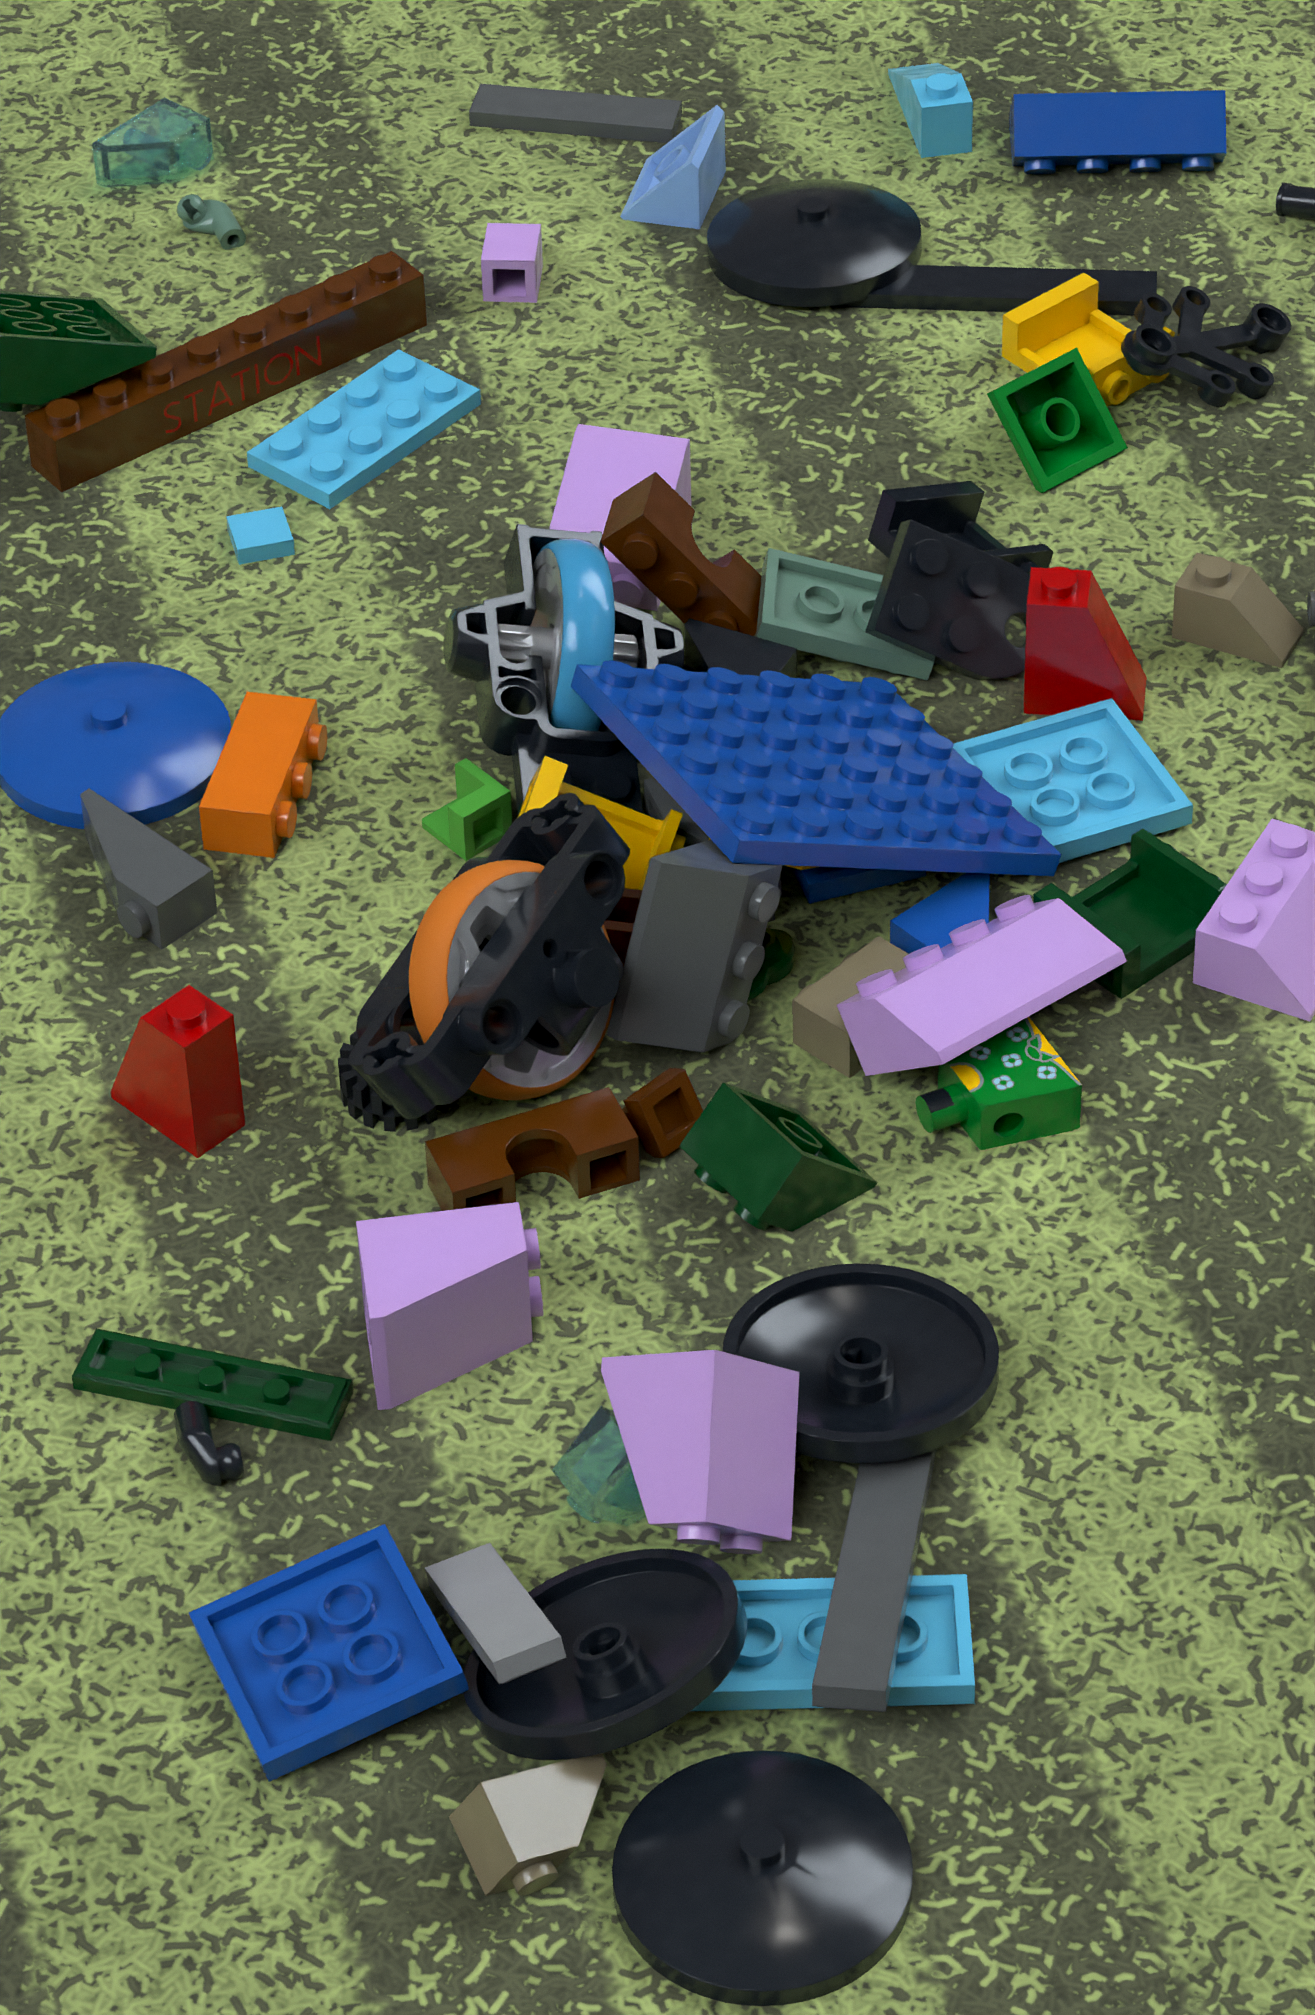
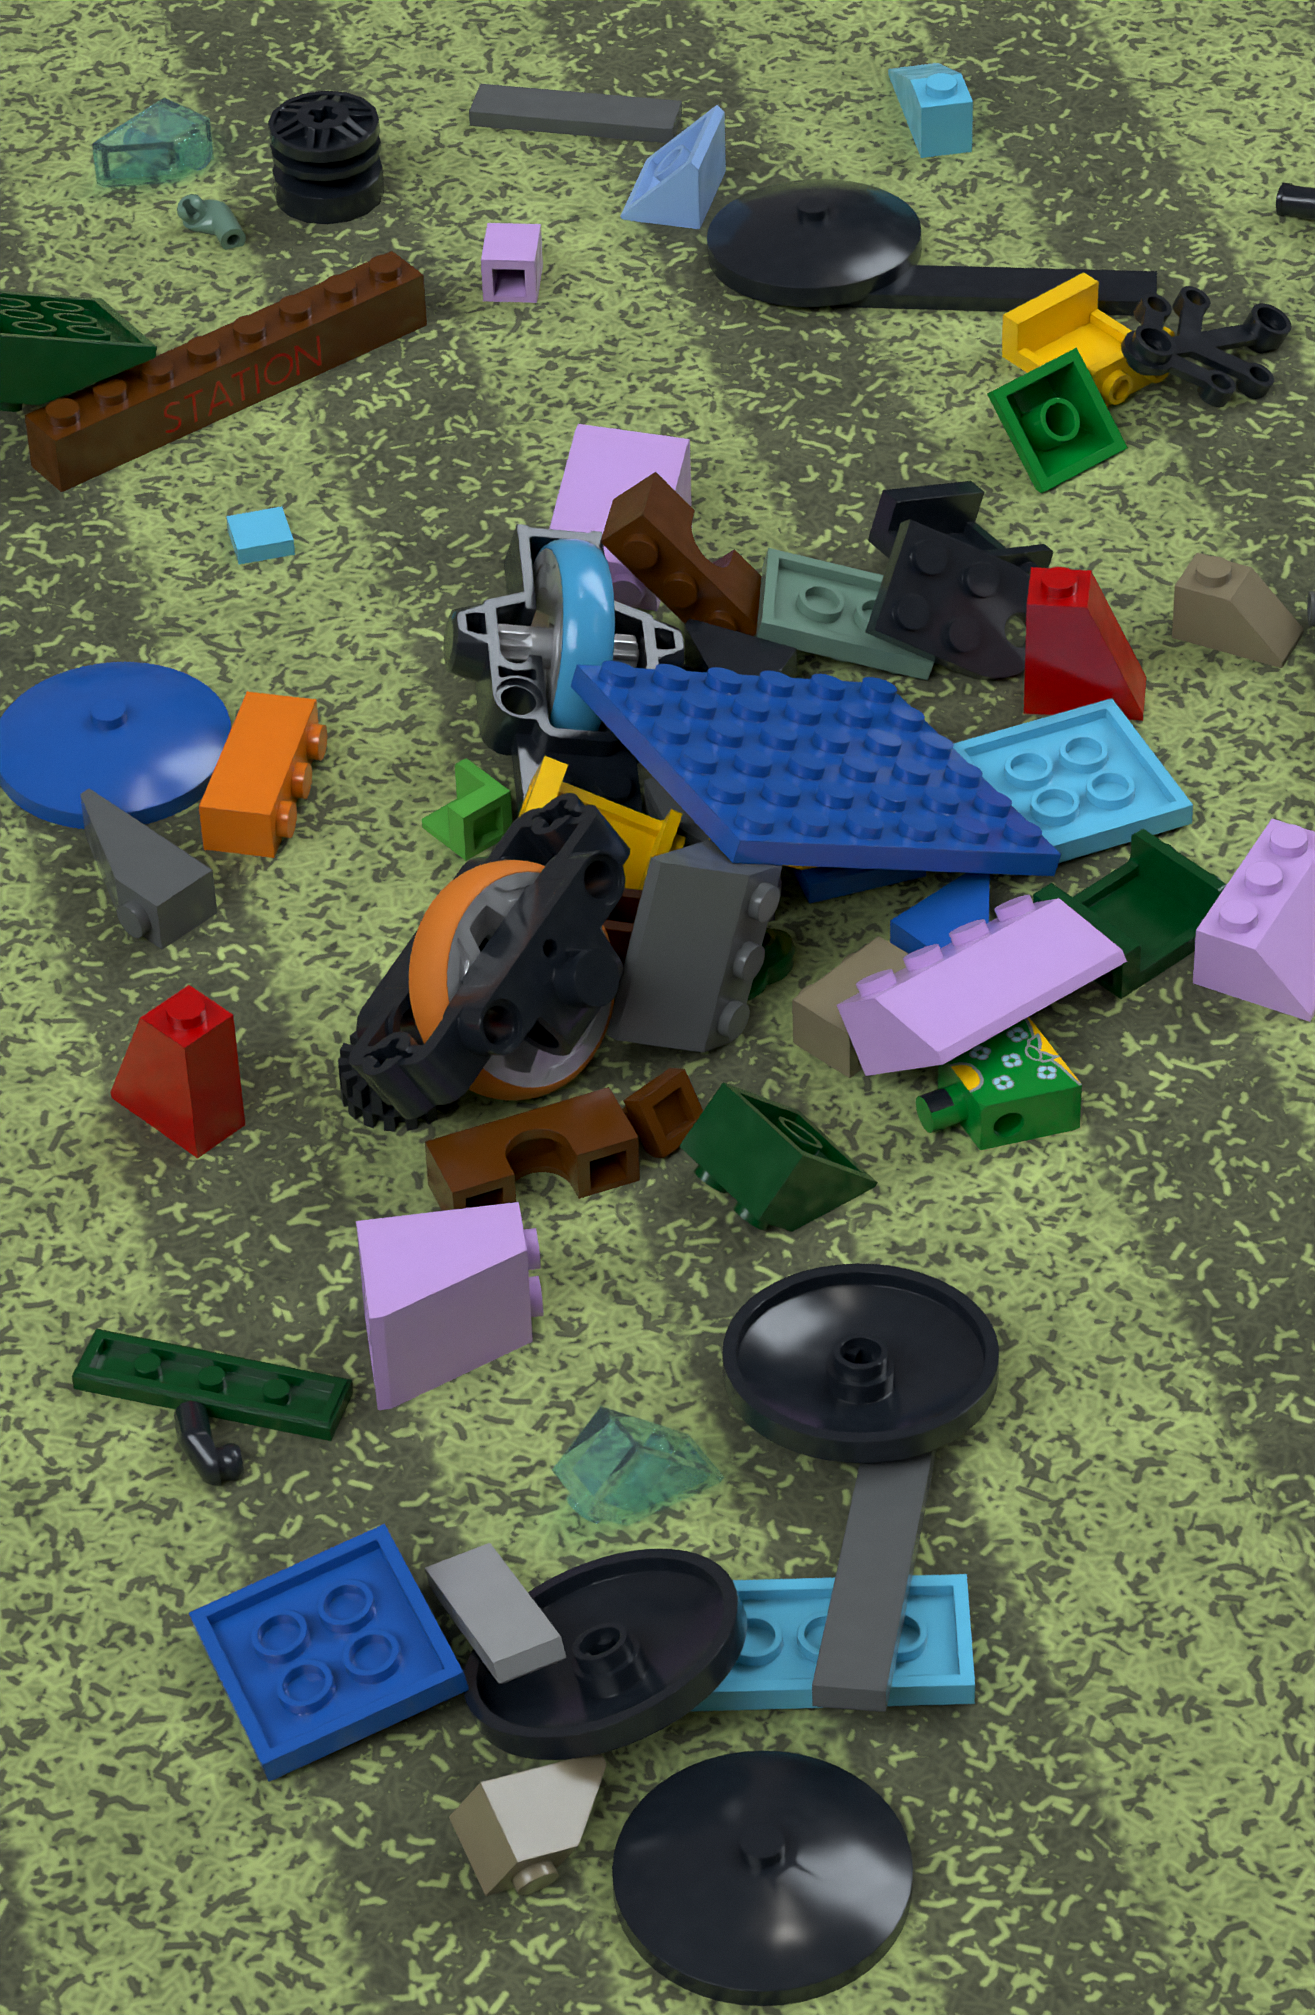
(326, 157): none -> black wheel
(363, 428): medium azure plate -> none
(709, 1444): lavender slope -> none
(1118, 129): blue slope -> none

